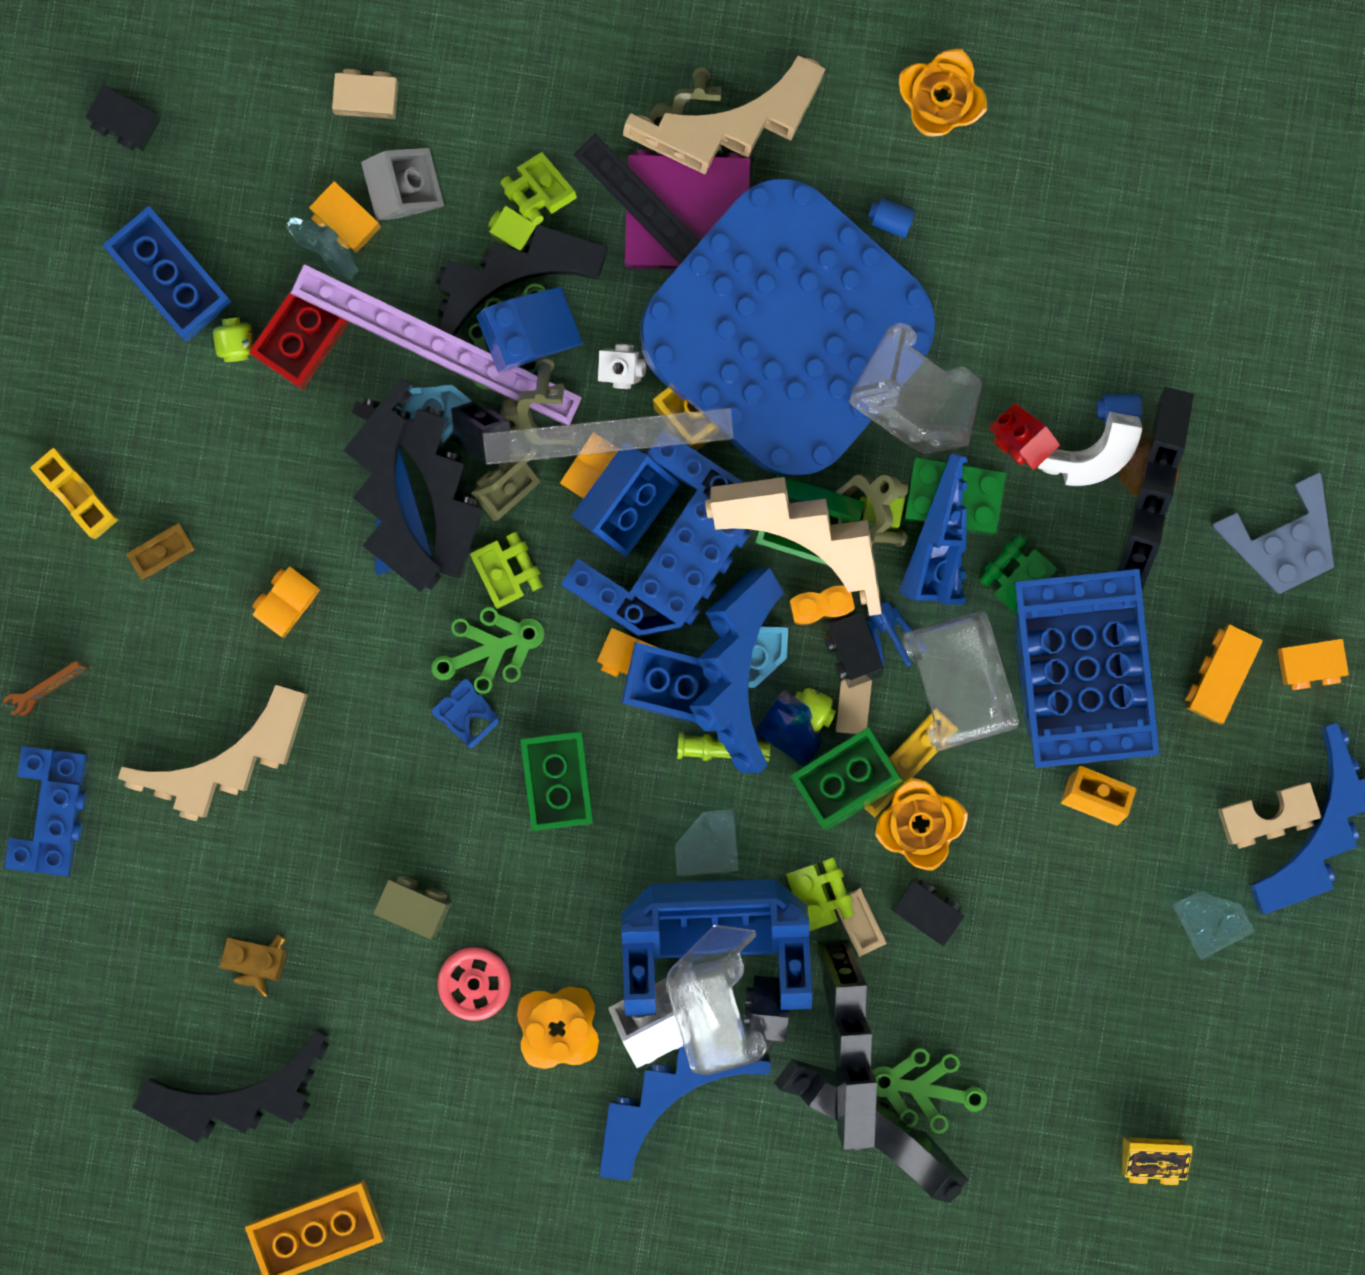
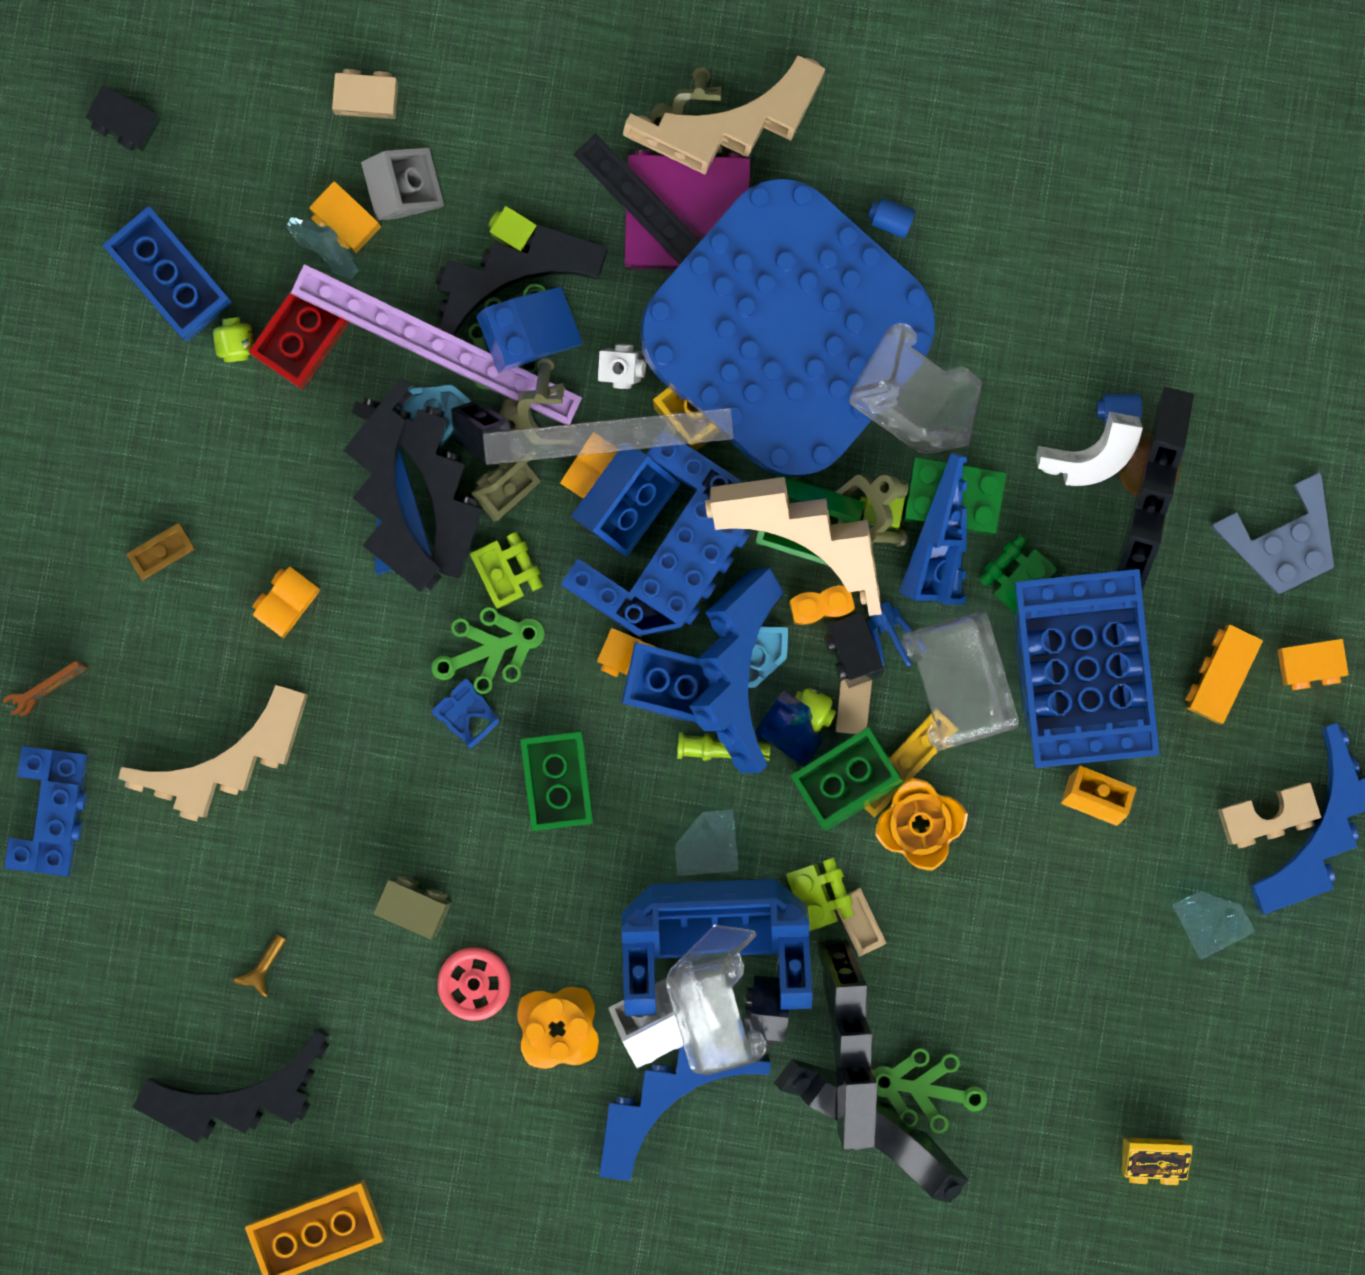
(74, 493): yellow arch -> none
(253, 959): pearl gold plate -> none
(546, 183): lime plate -> none
(928, 912): black brick -> none
(948, 71): light orange brick -> none
(1023, 437): red brick -> none

